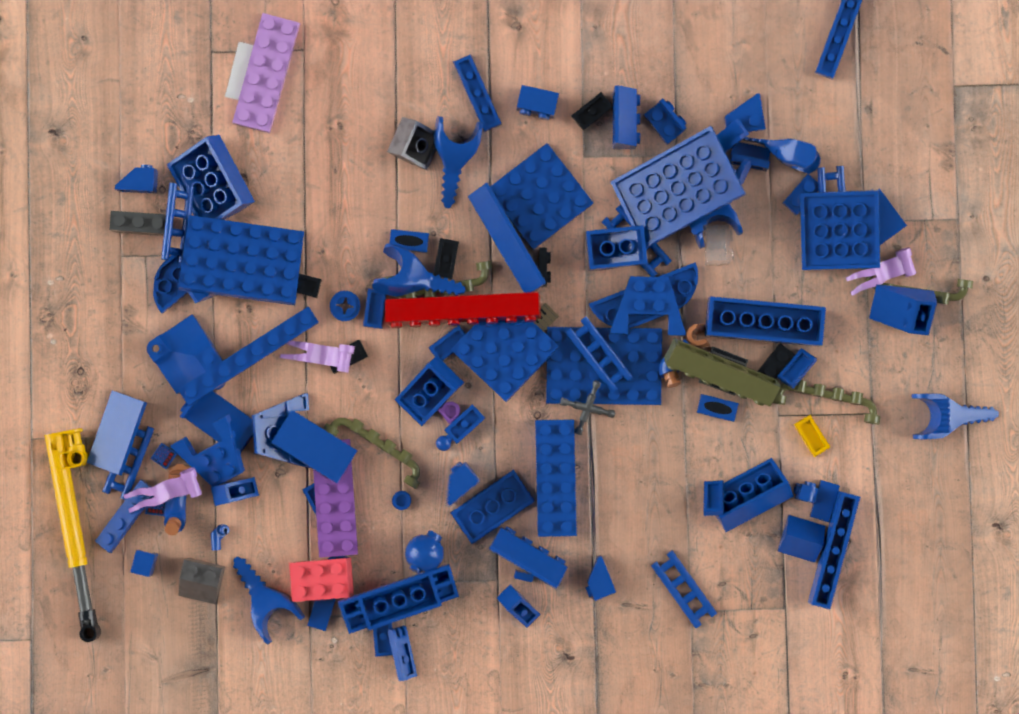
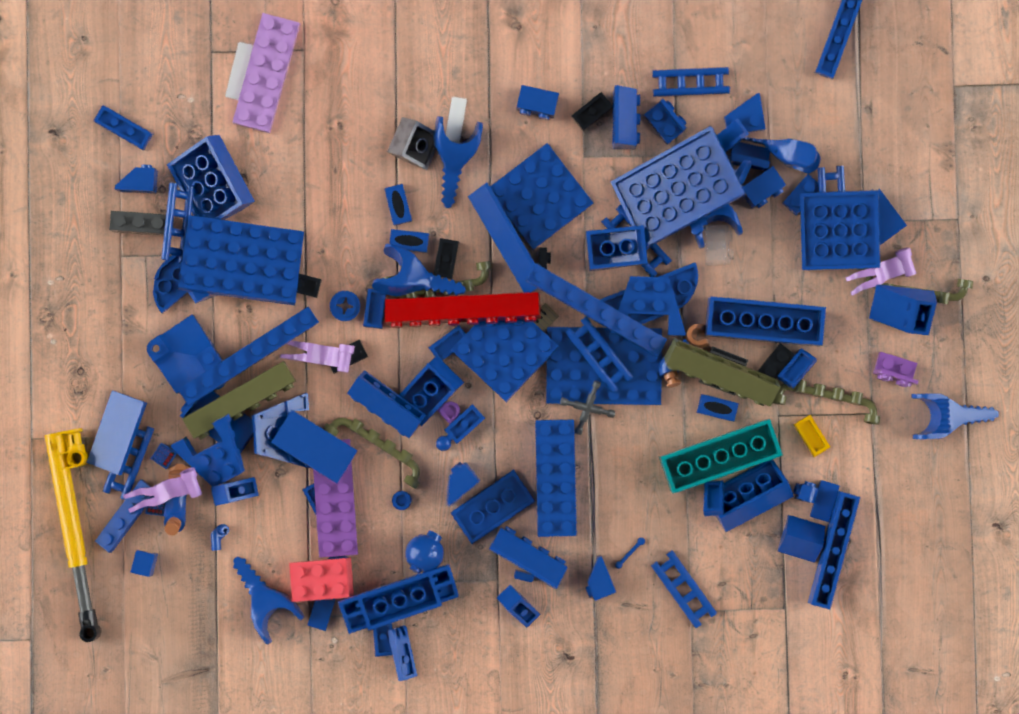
(123, 127): none -> blue tile
(200, 580): flat silver slope -> none
(240, 399): none -> olive brick
(386, 404): none -> blue brick
(398, 204): none -> blue tile
(456, 118): none -> white sticker
(477, 93): blue tile -> none
(596, 309): none -> blue plate
(619, 564): none -> blue hinge
(682, 73): none -> blue bar
(720, 456): none -> teal brick
(763, 187): none -> blue brick
(895, 368): none -> medium lavender bracket

